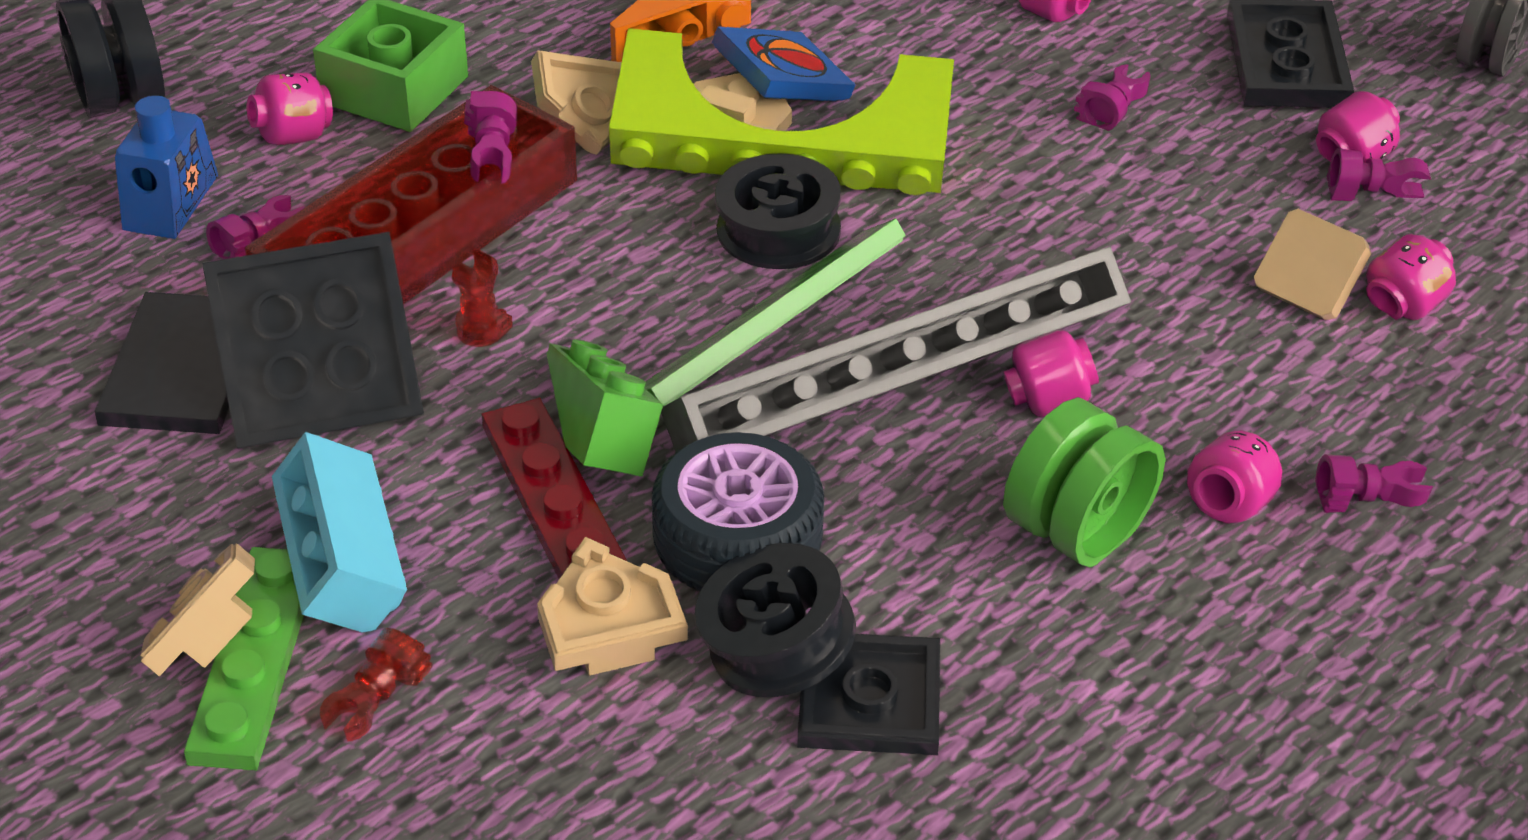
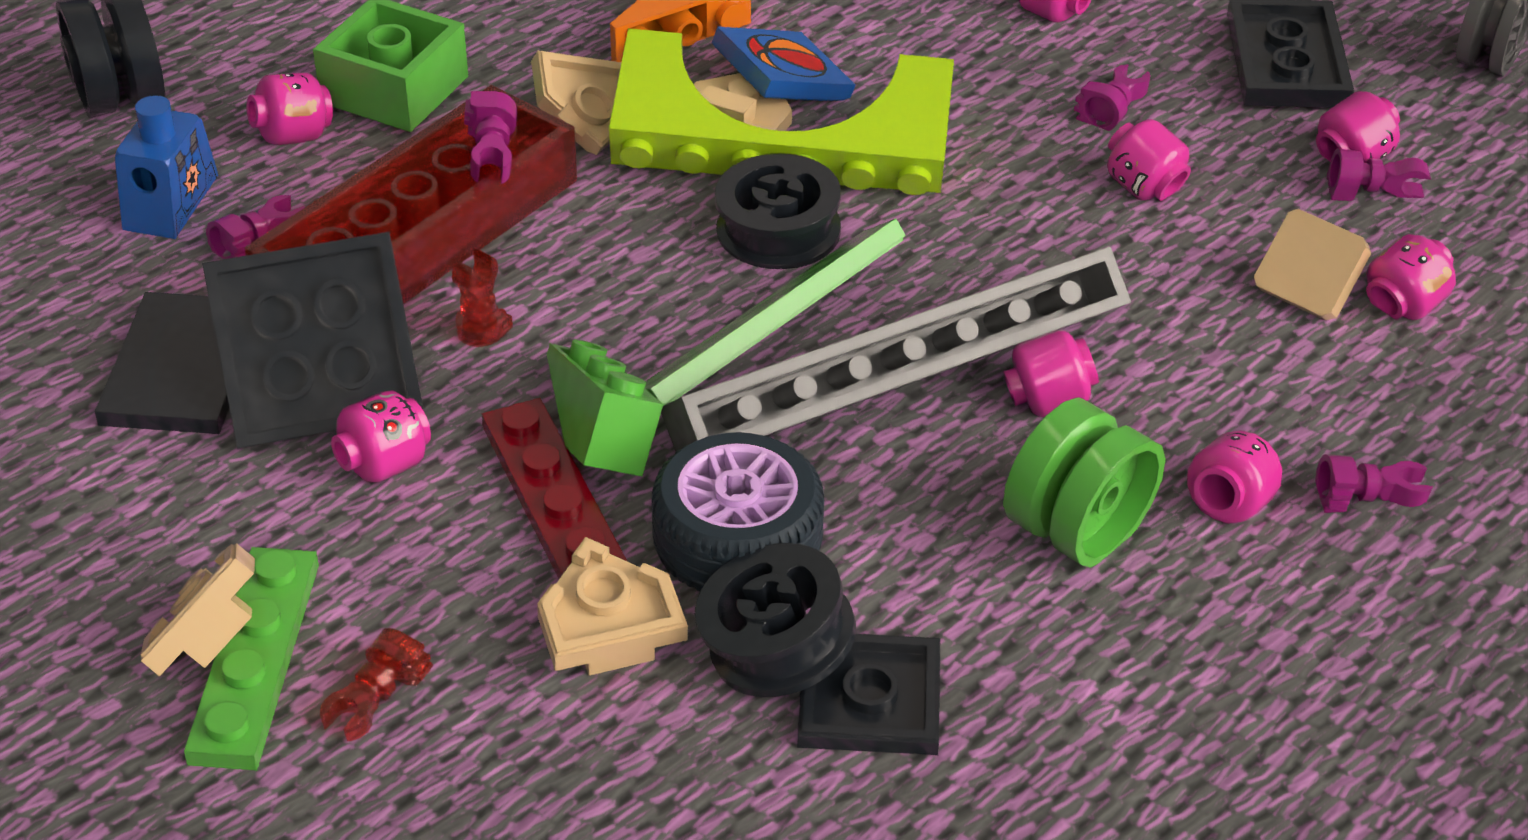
(338, 534): medium azure brick -> none
(381, 436): none -> dark pink head
(1148, 160): none -> dark pink head

